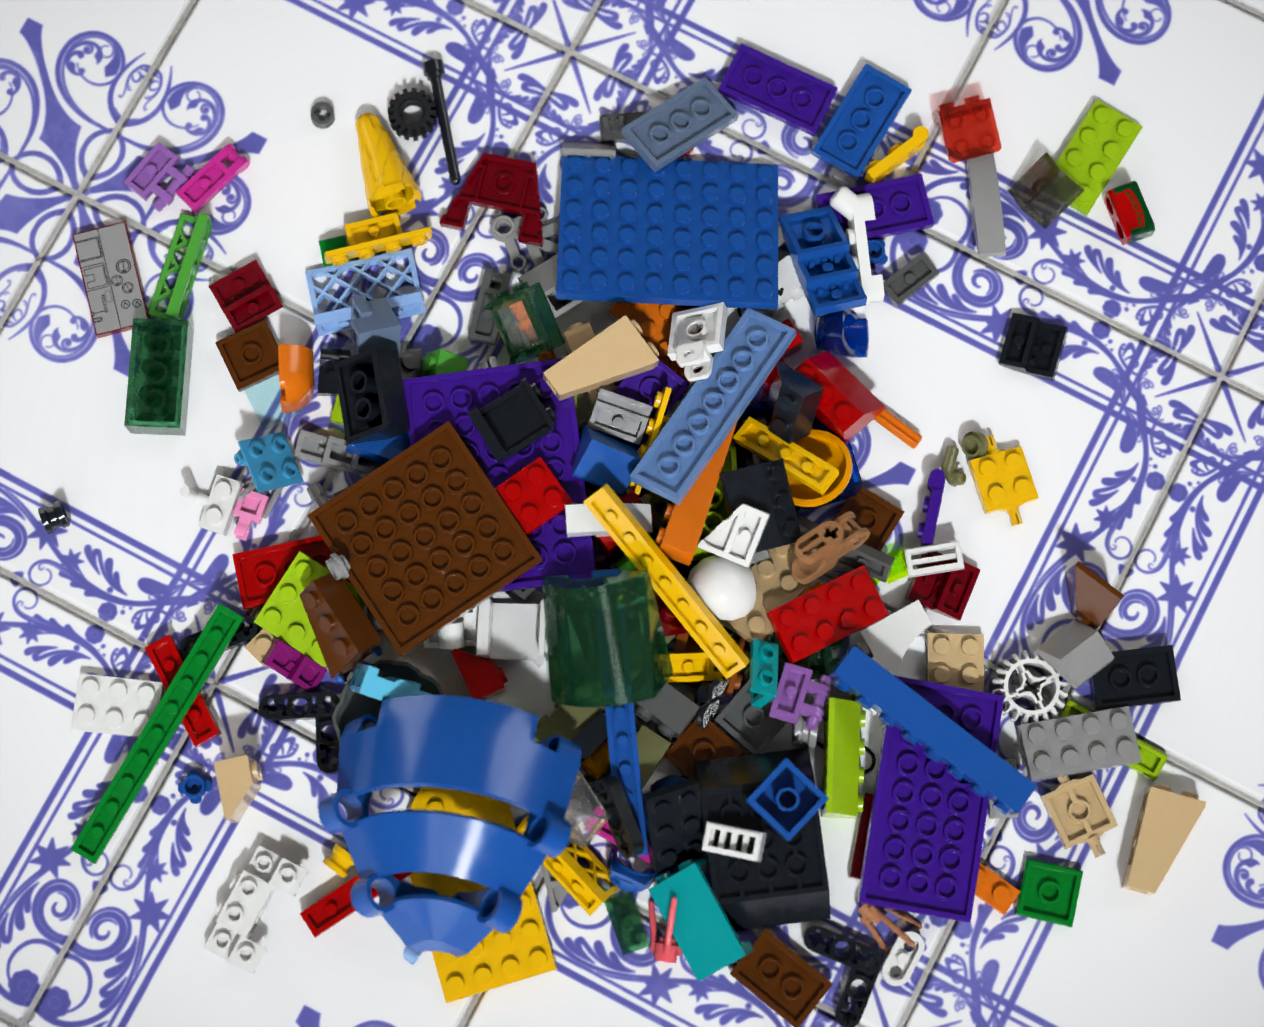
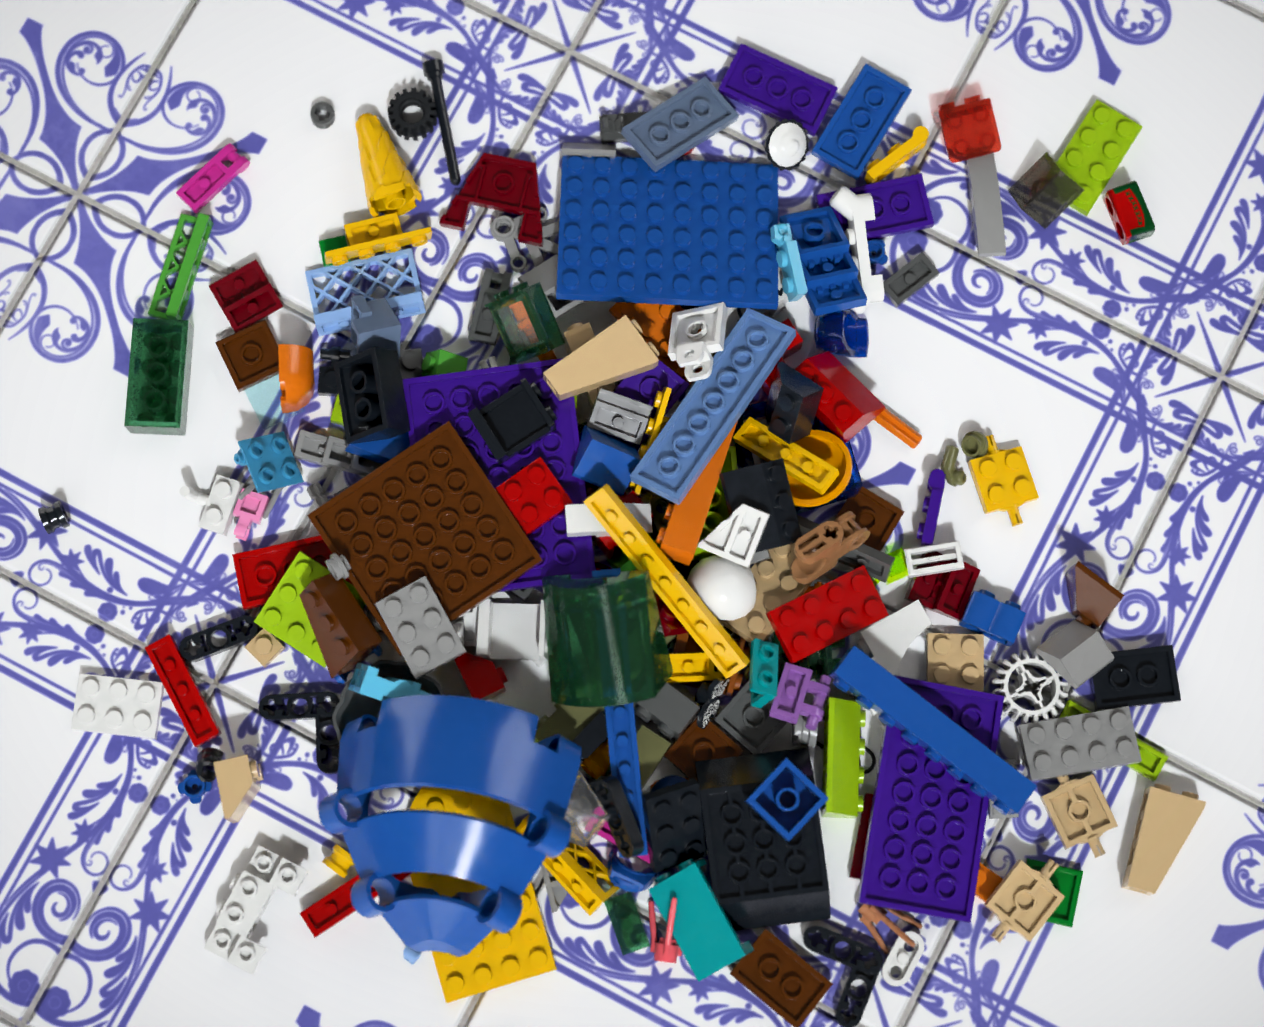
(110, 278): light grey tile -> none
(153, 171): medium lavender plate -> none
(157, 733): green plate -> none
(207, 757): none -> black arm
(294, 665): magenta slope -> none
(420, 627): none -> light grey plate
(758, 846): white slope -> none
(786, 144): none -> white piece
(789, 262): none -> medium azure hinge
(992, 618): none -> blue brick
(1024, 900): none -> tan plate
(1033, 346): black slope -> none

